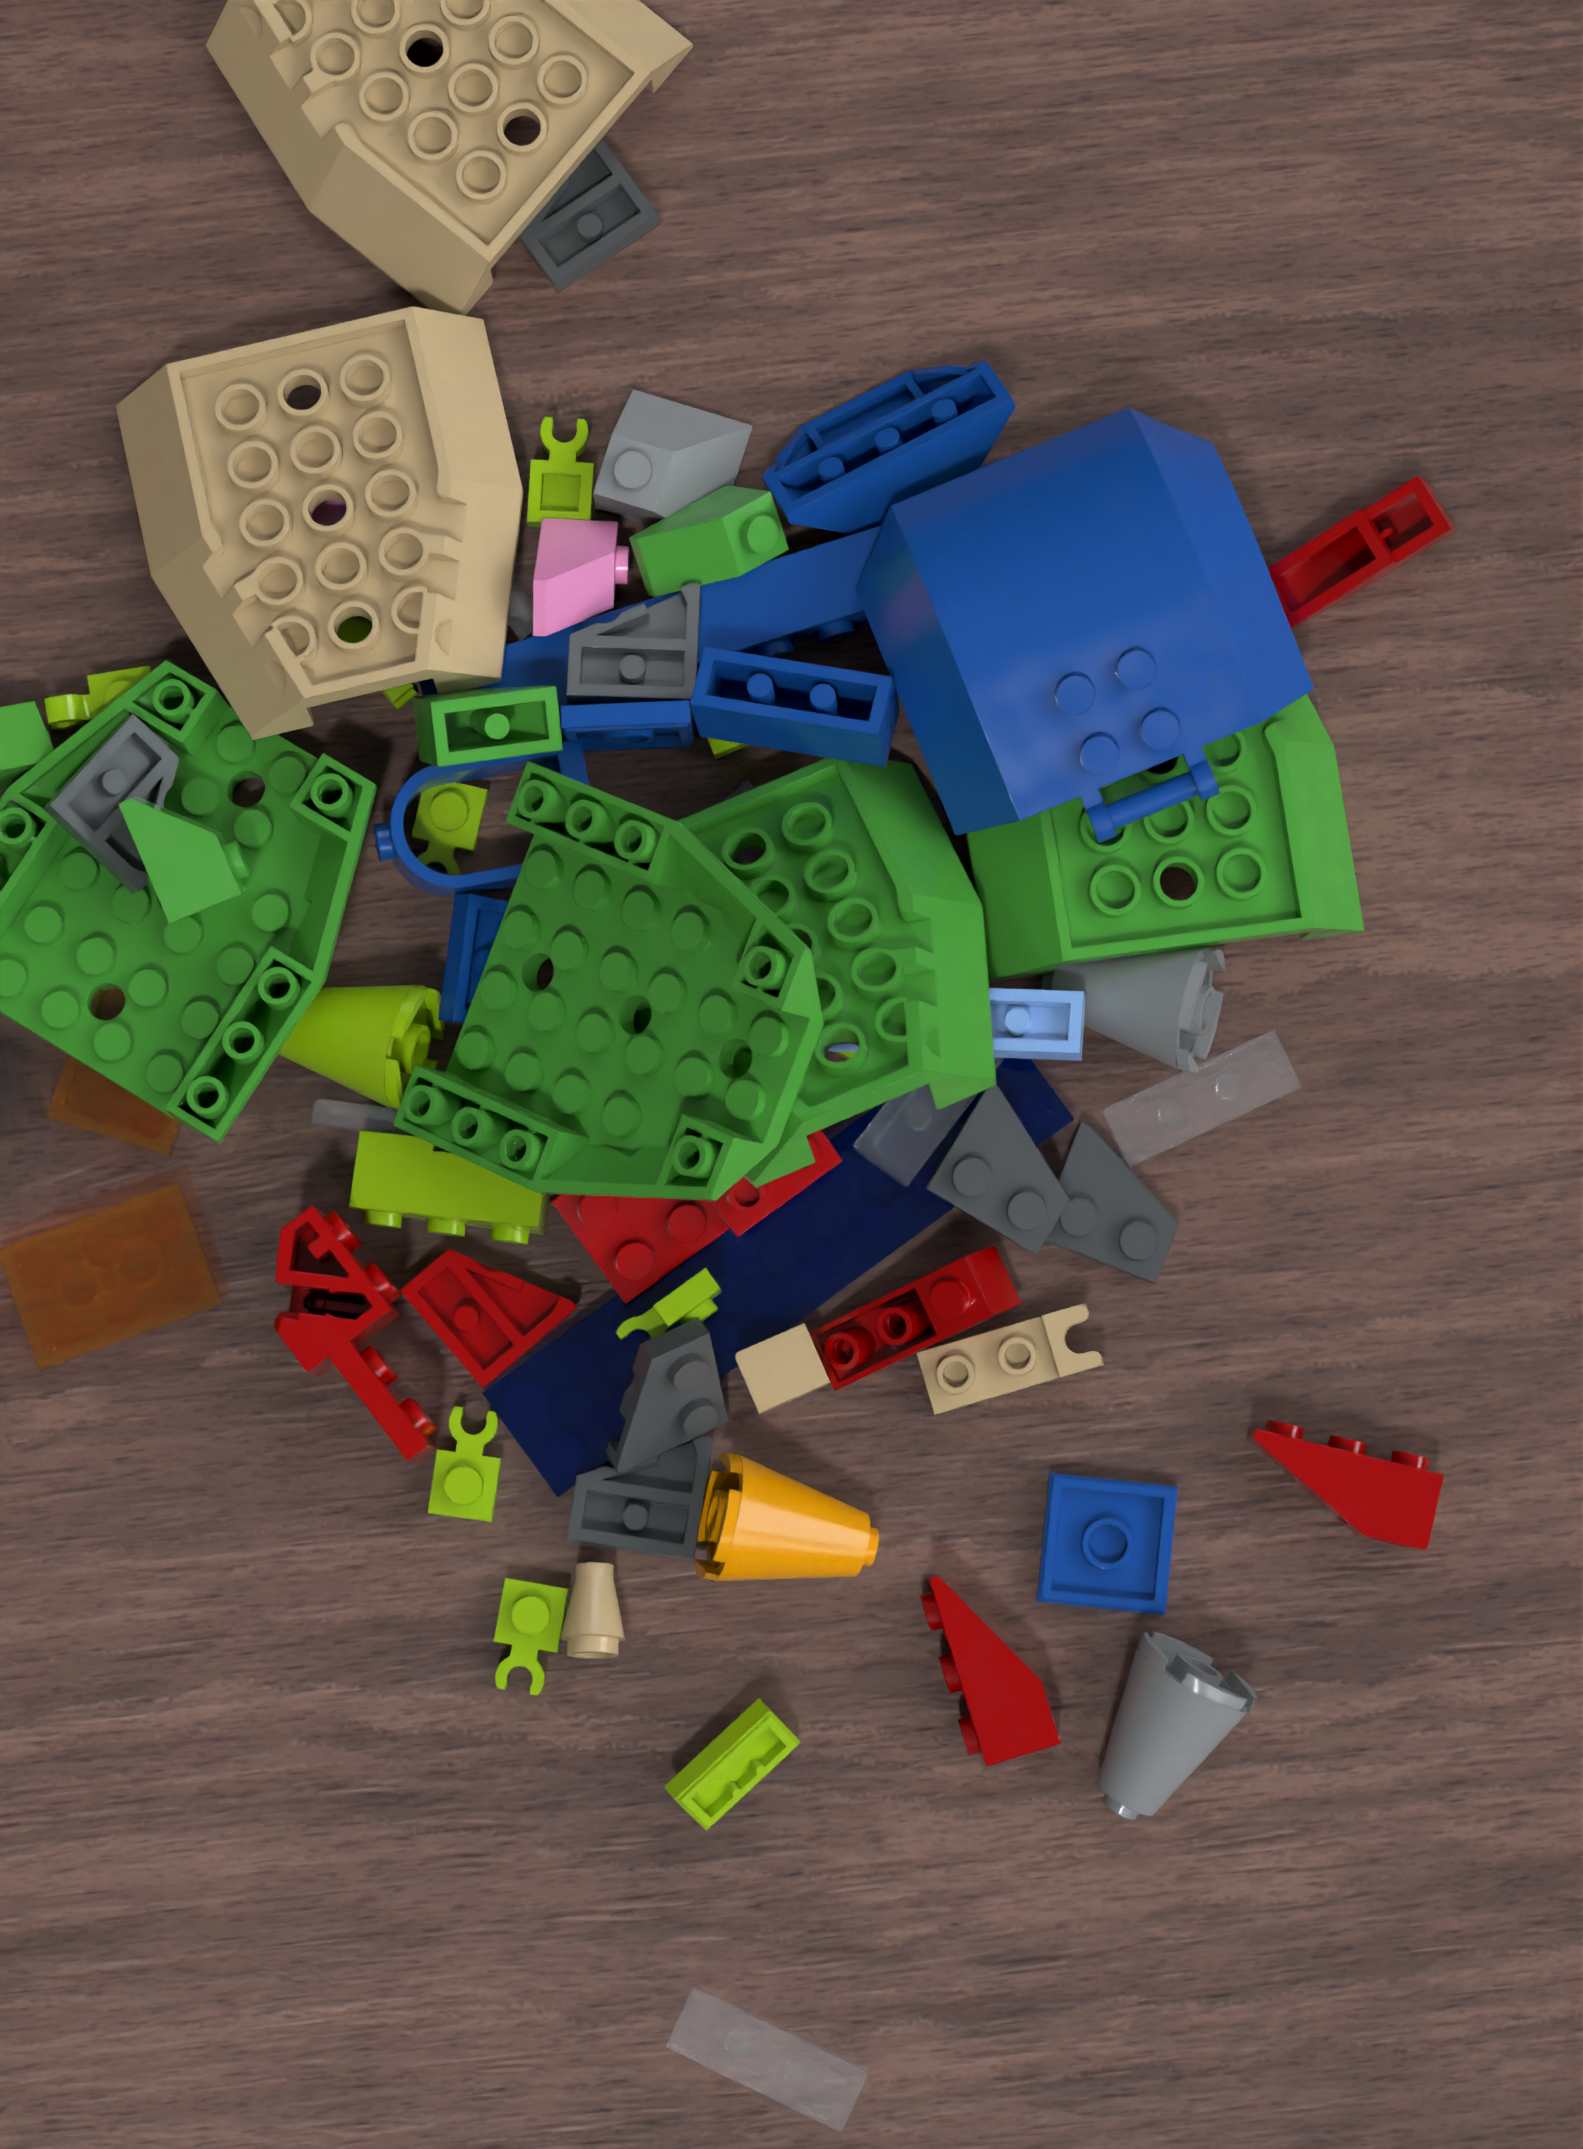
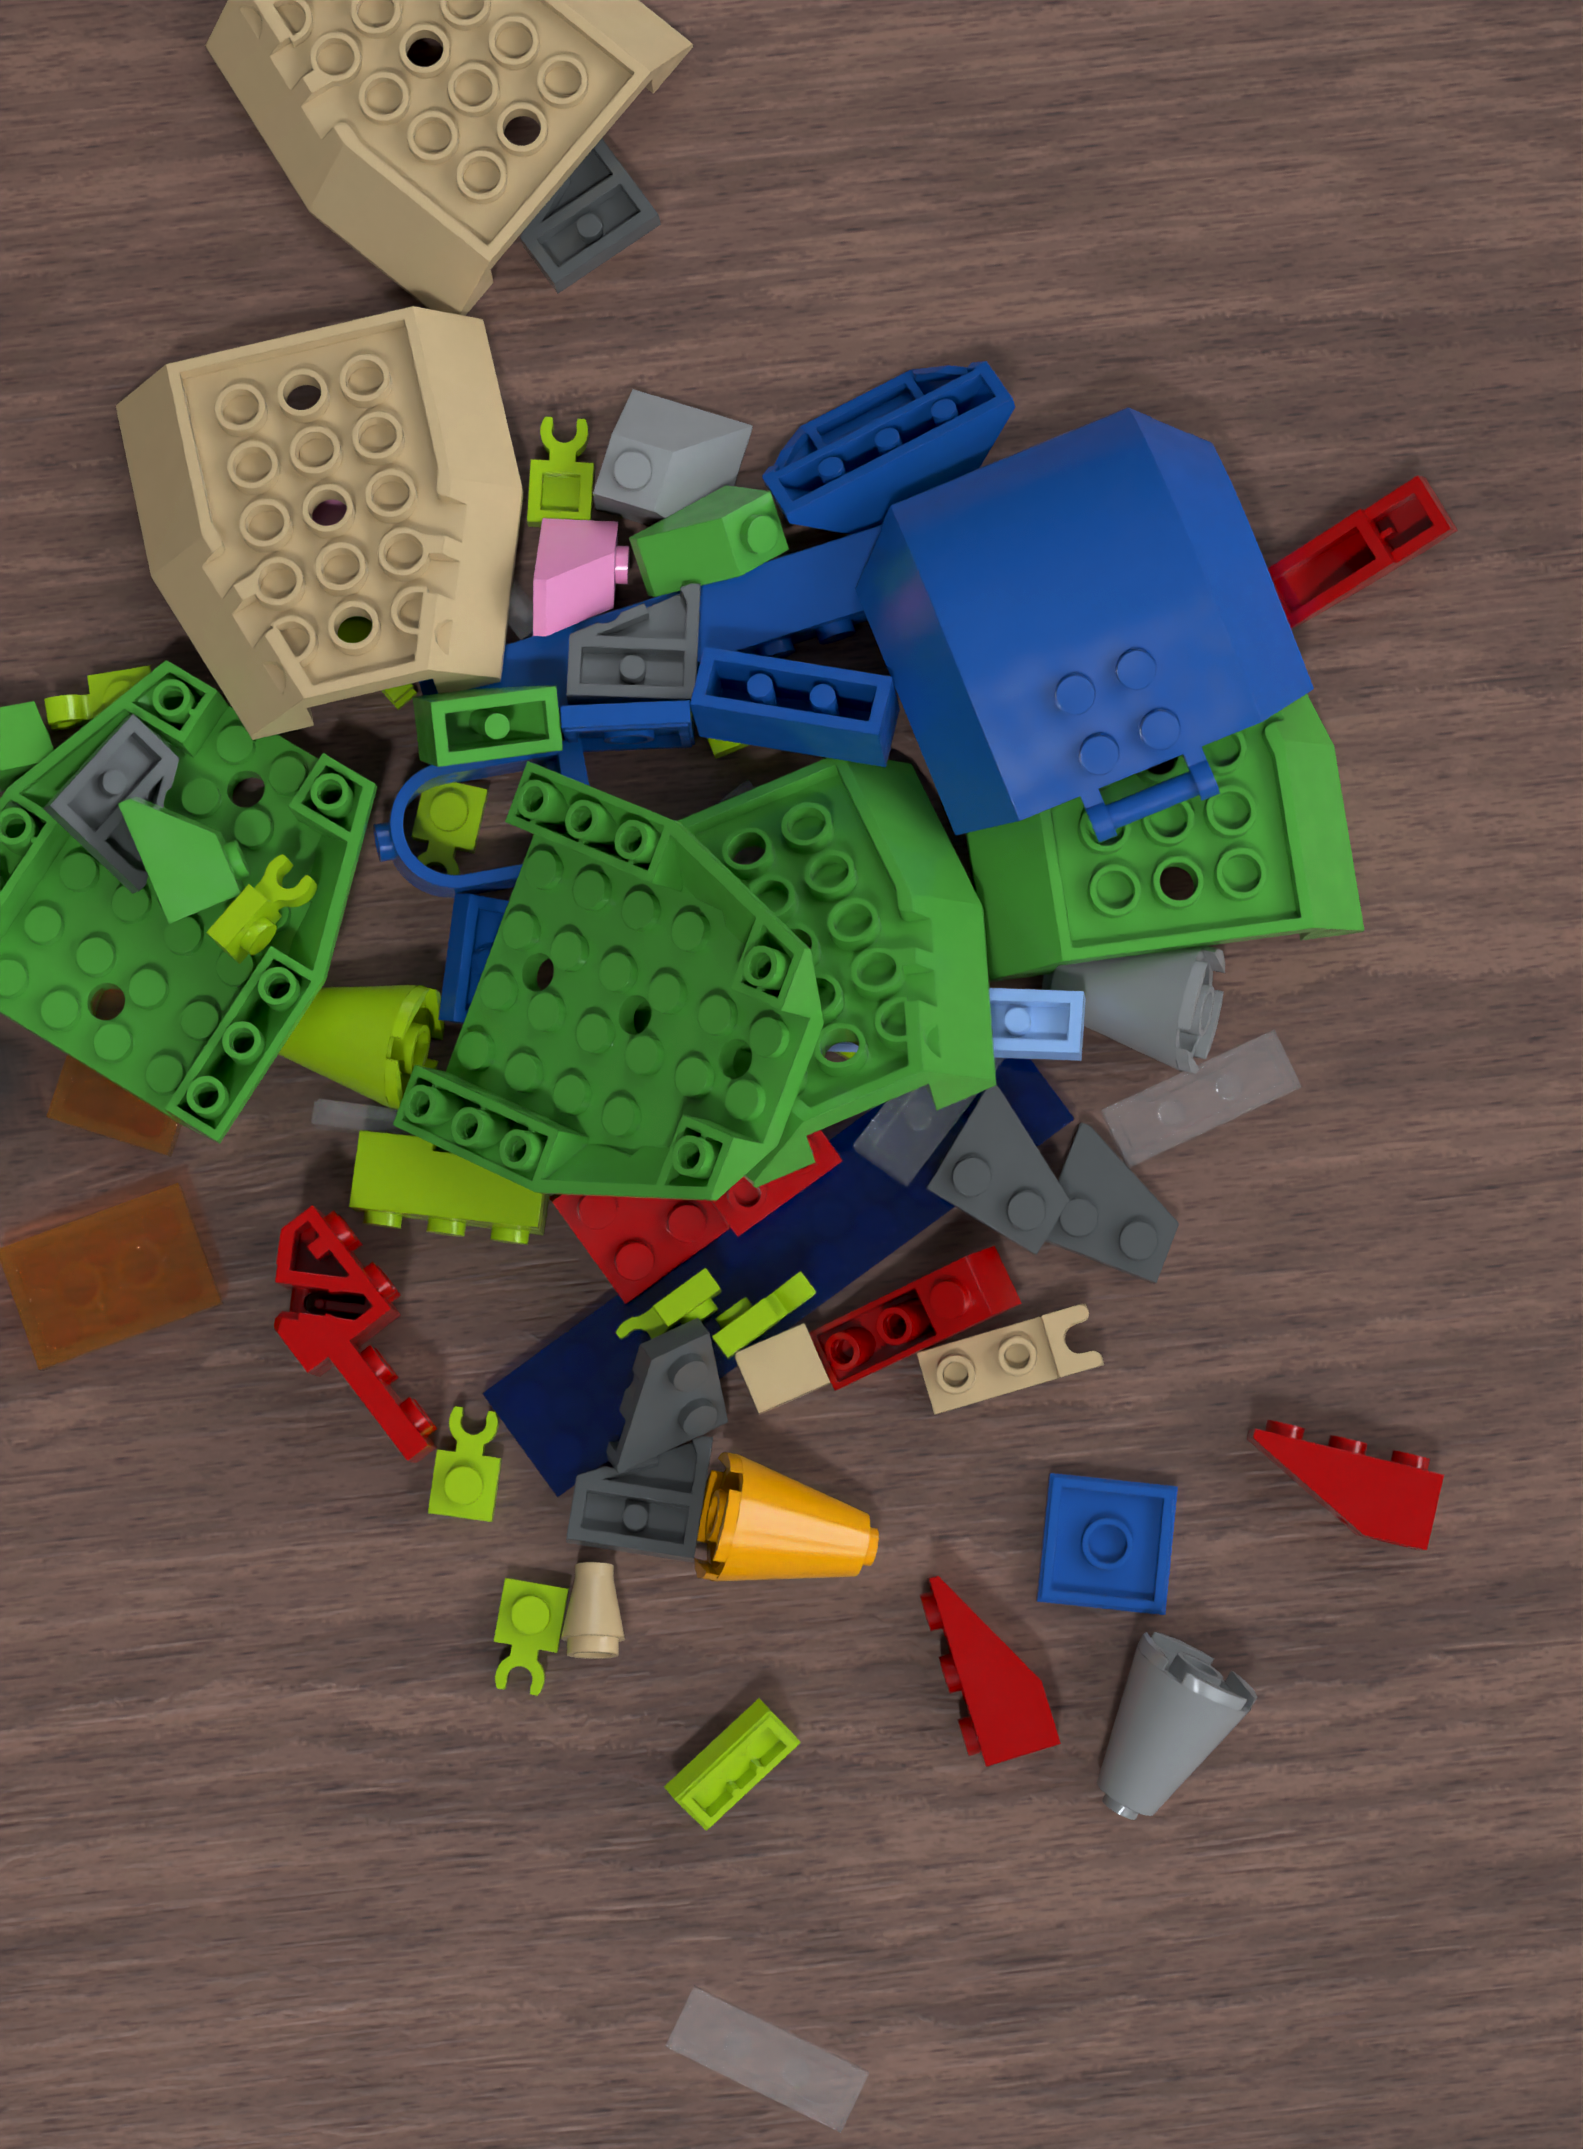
(251, 918): none -> lime plate
(484, 1312): red wing -> none
(746, 1322): none -> lime plate

